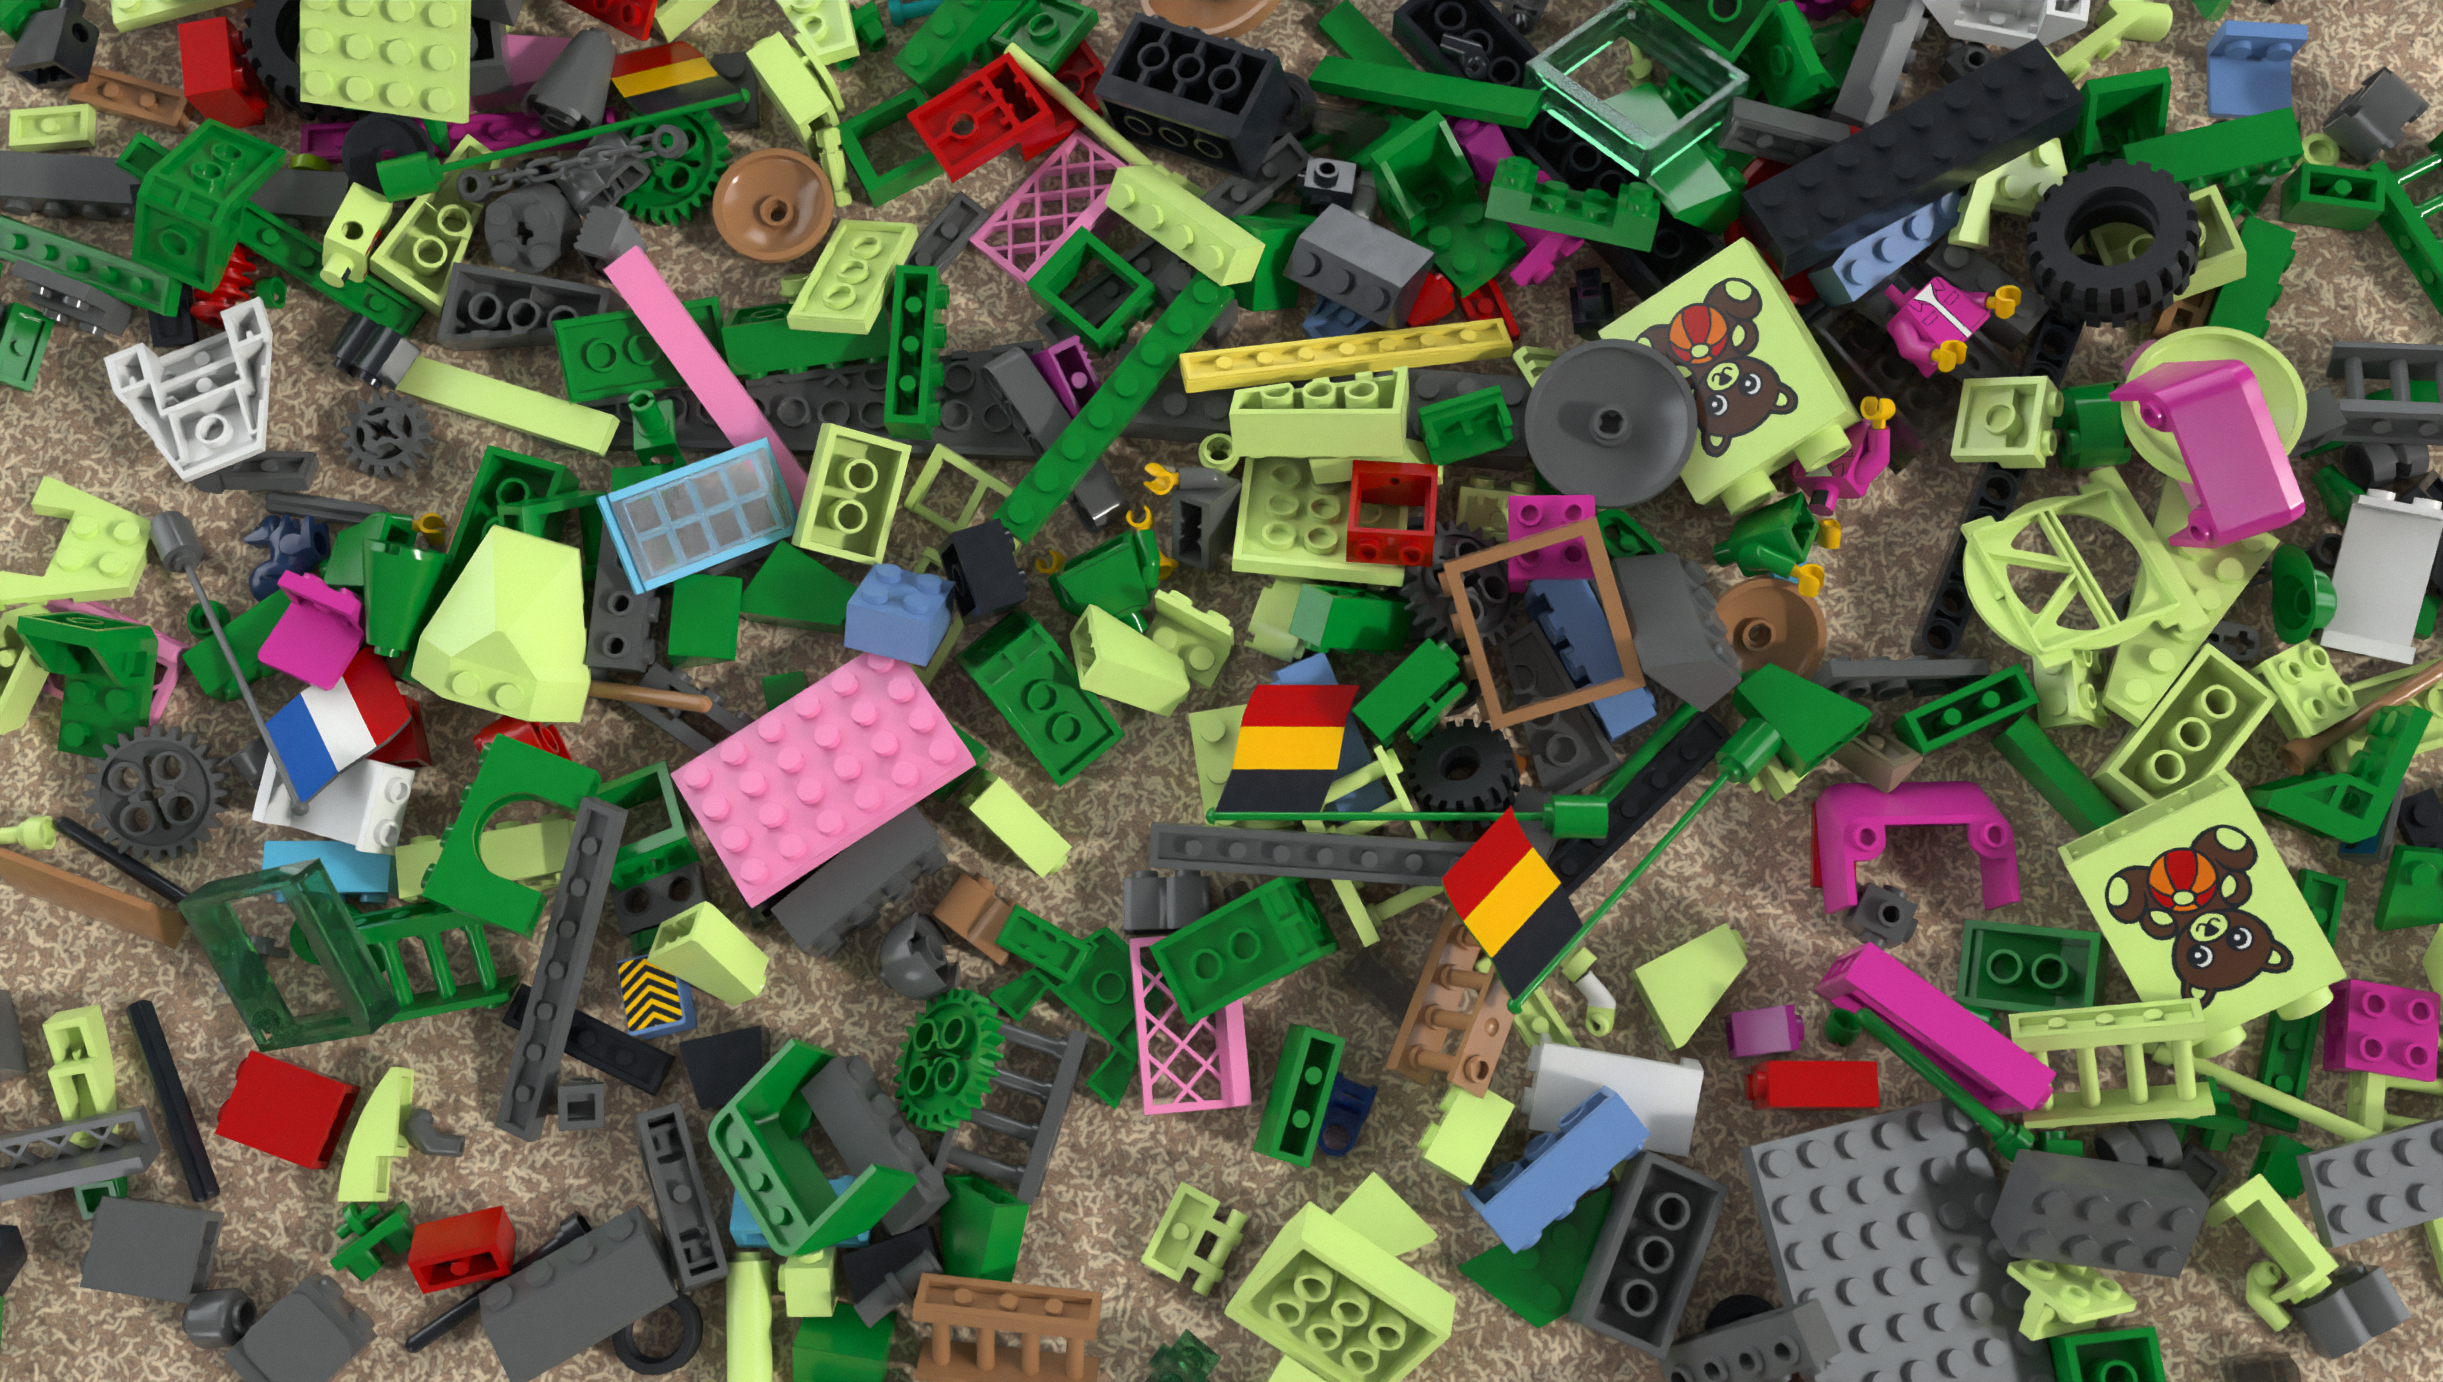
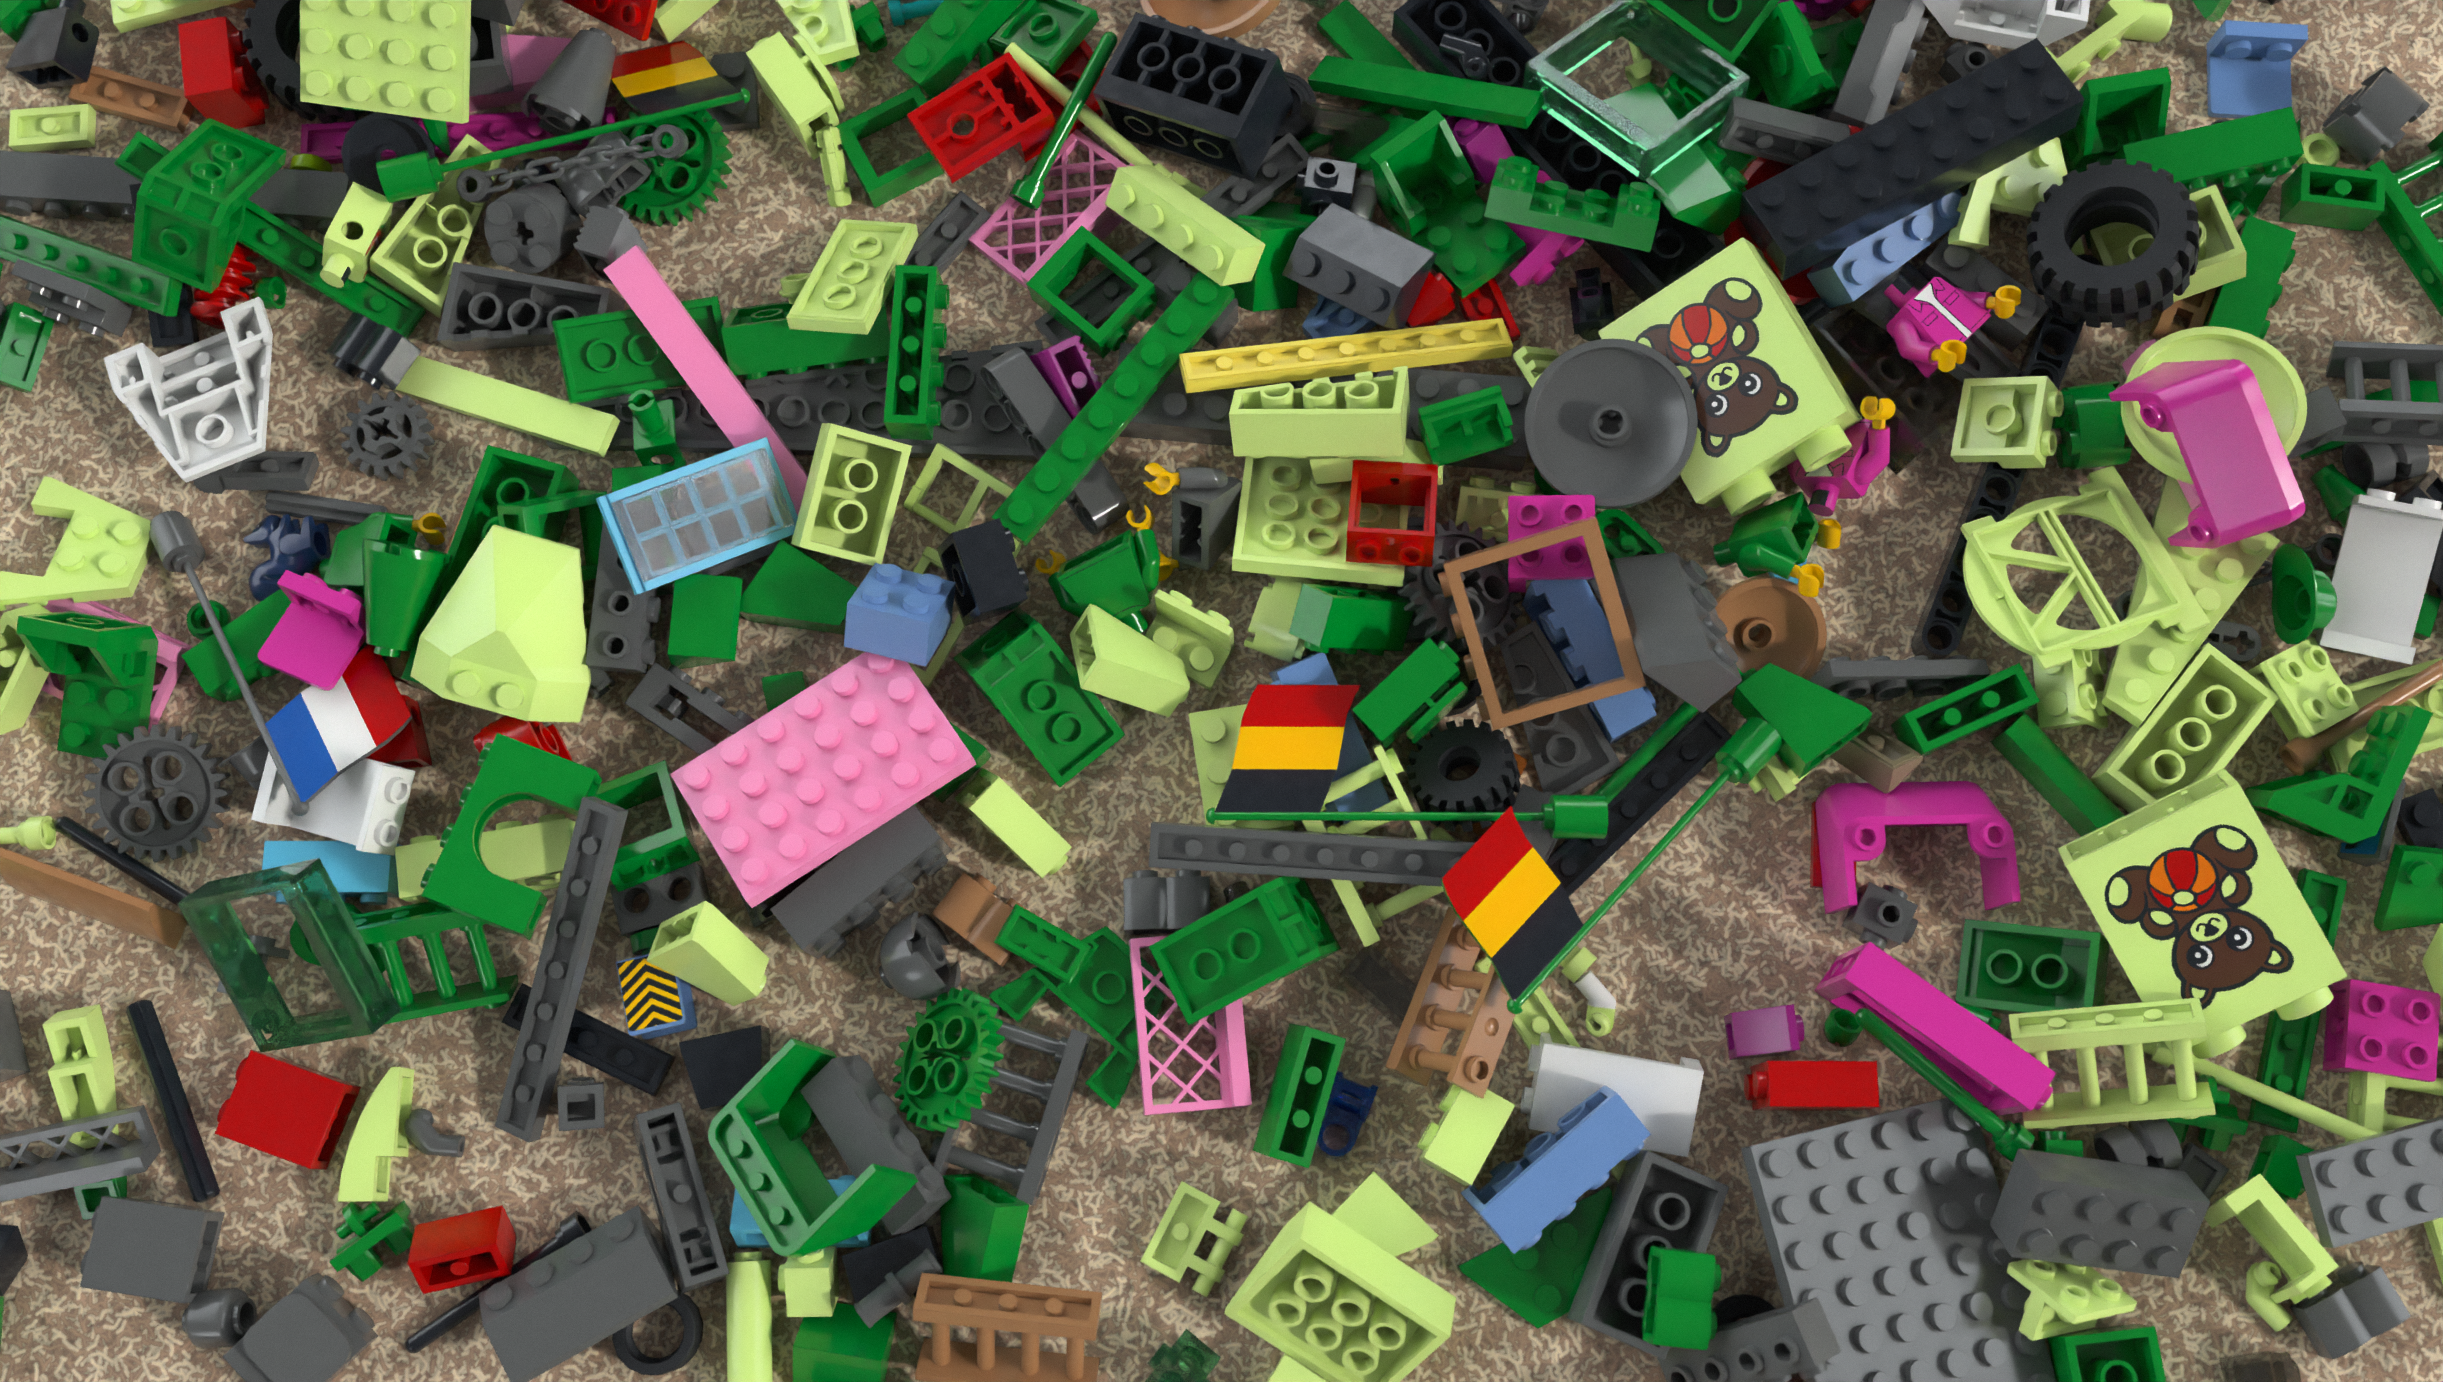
(650, 696): medium nougat piece -> none
(769, 184): medium nougat dish -> none
(1030, 188): none -> green piece
(1217, 453): yellowish green cone -> none
(1680, 1298): none -> green brick
(1689, 982): yellowish green slope -> none

